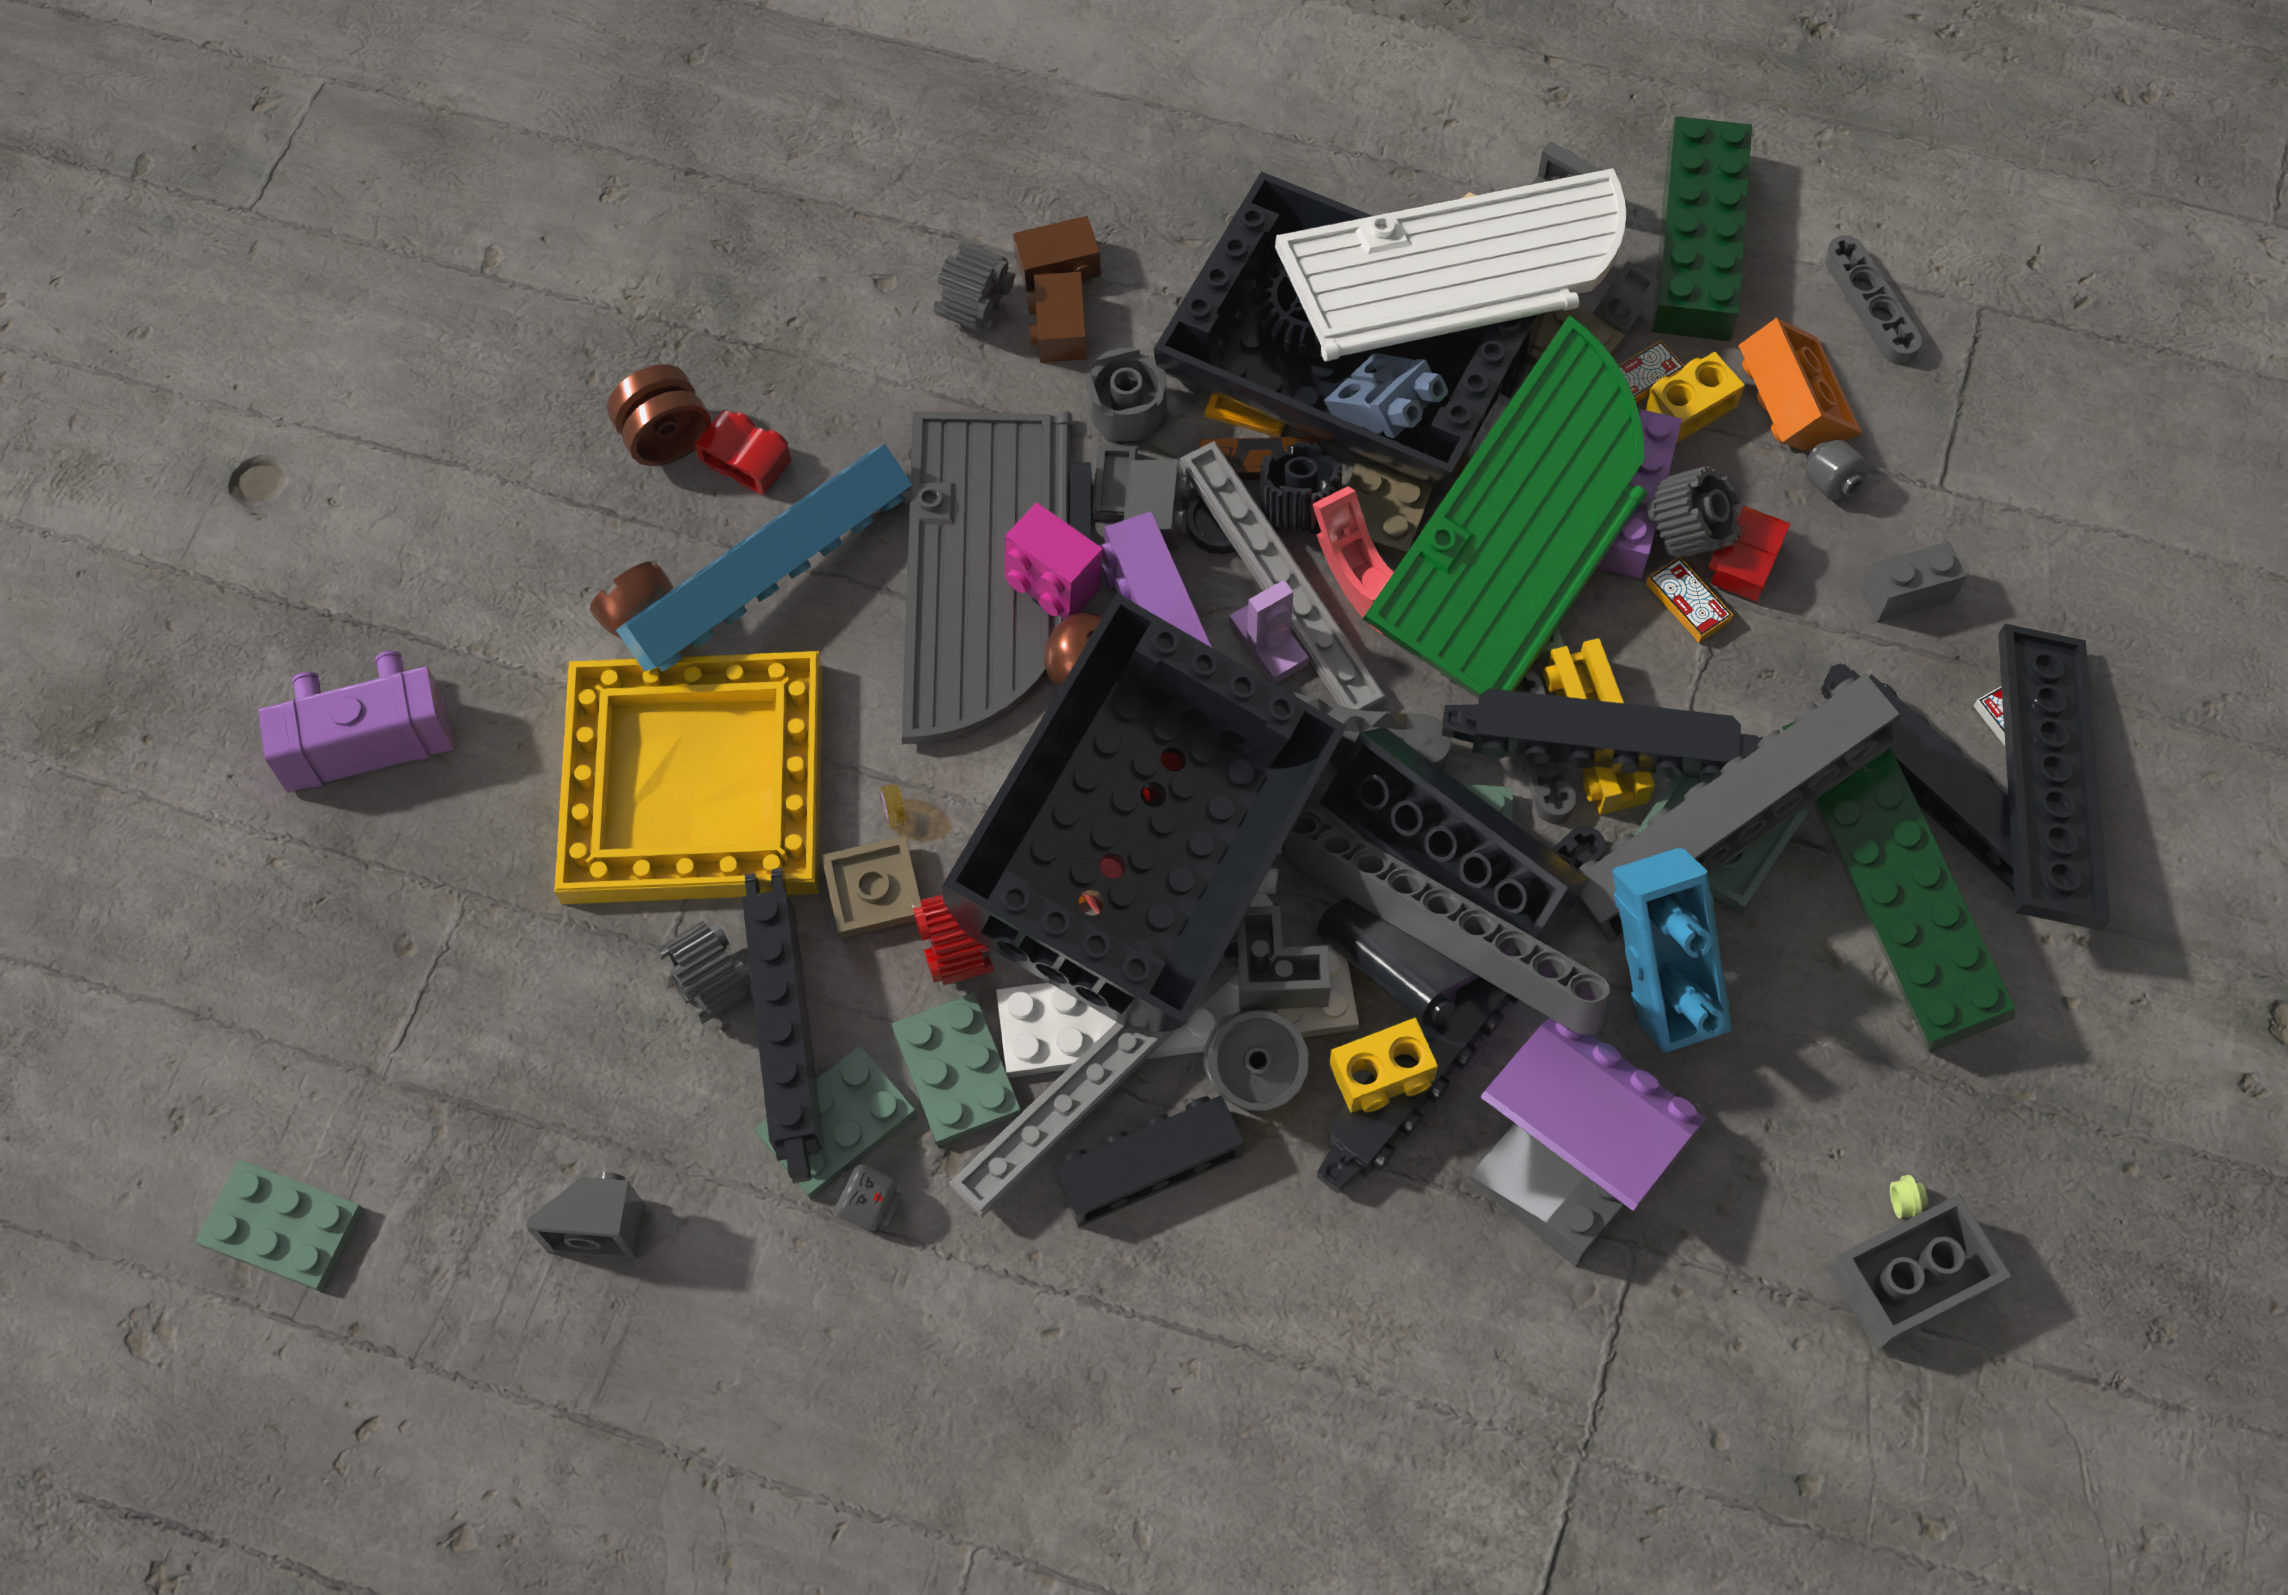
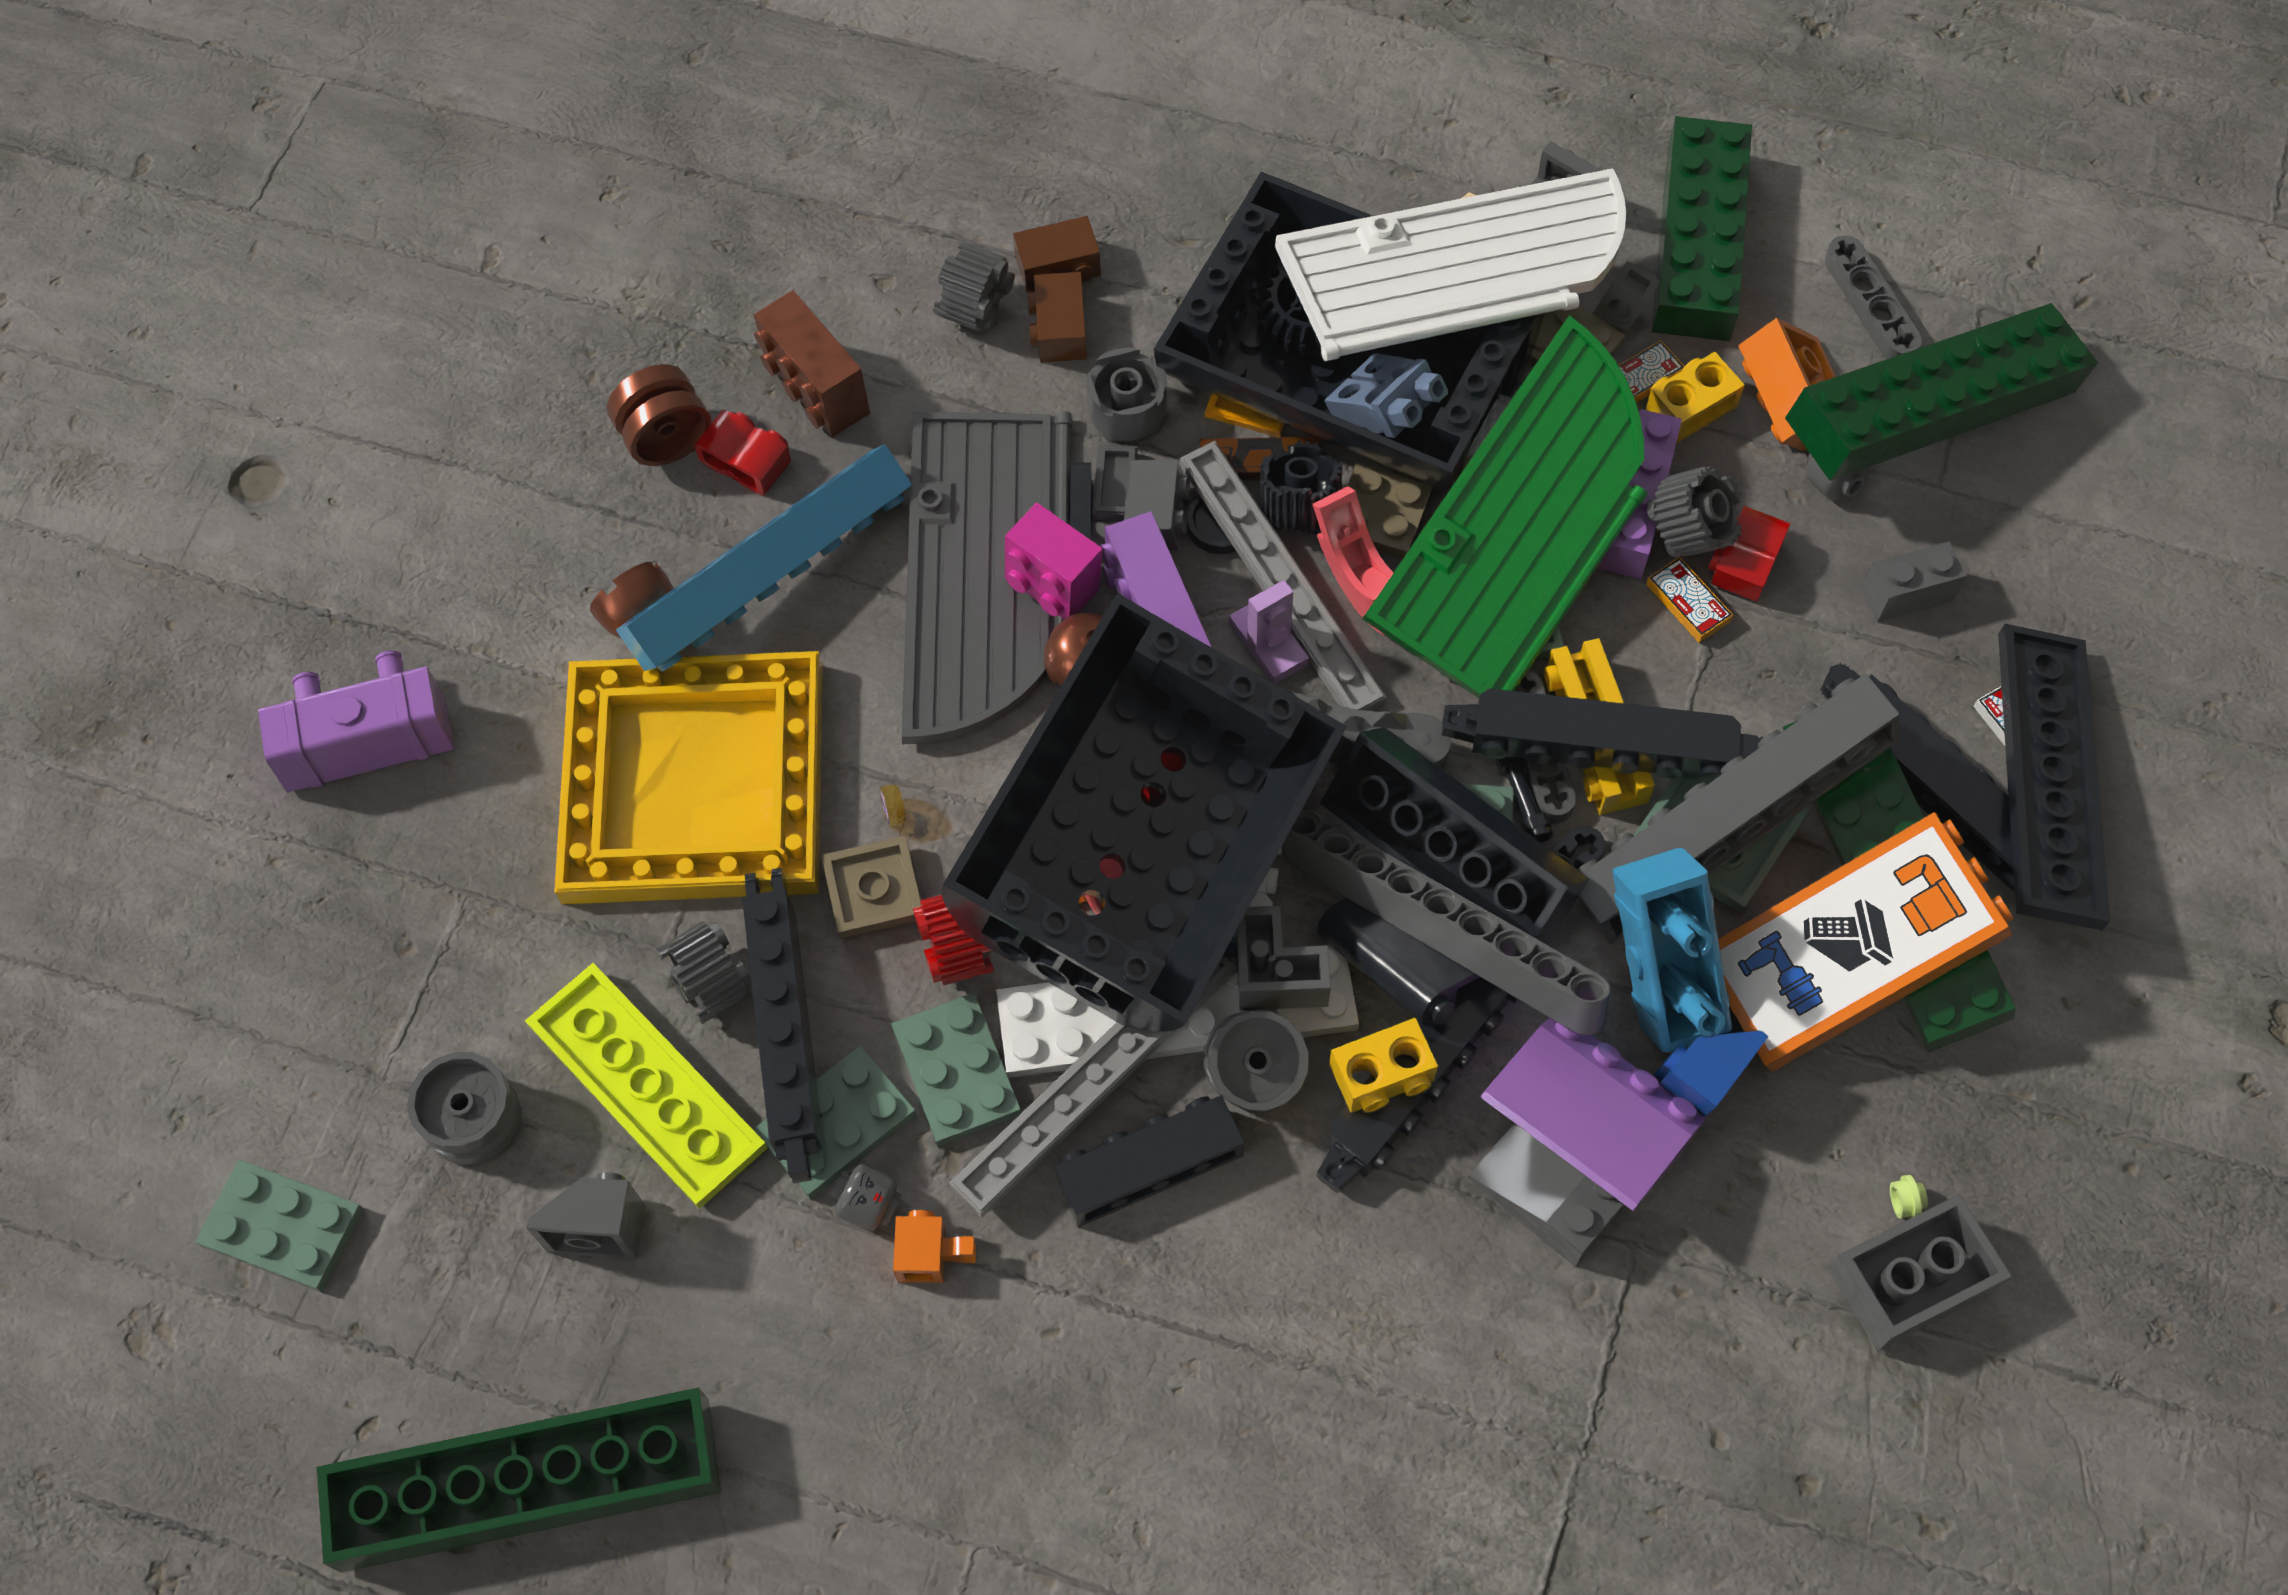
(464, 1108): none -> dark grey wheel
(517, 1480): none -> dark green brick
(646, 1085): none -> neon yellow plate
(811, 364): none -> copper brick
(923, 1248): none -> orange brick
(1534, 822): none -> black bar
(1708, 1067): none -> blue slope
(1860, 940): none -> brick
(1939, 391): none -> dark green brick

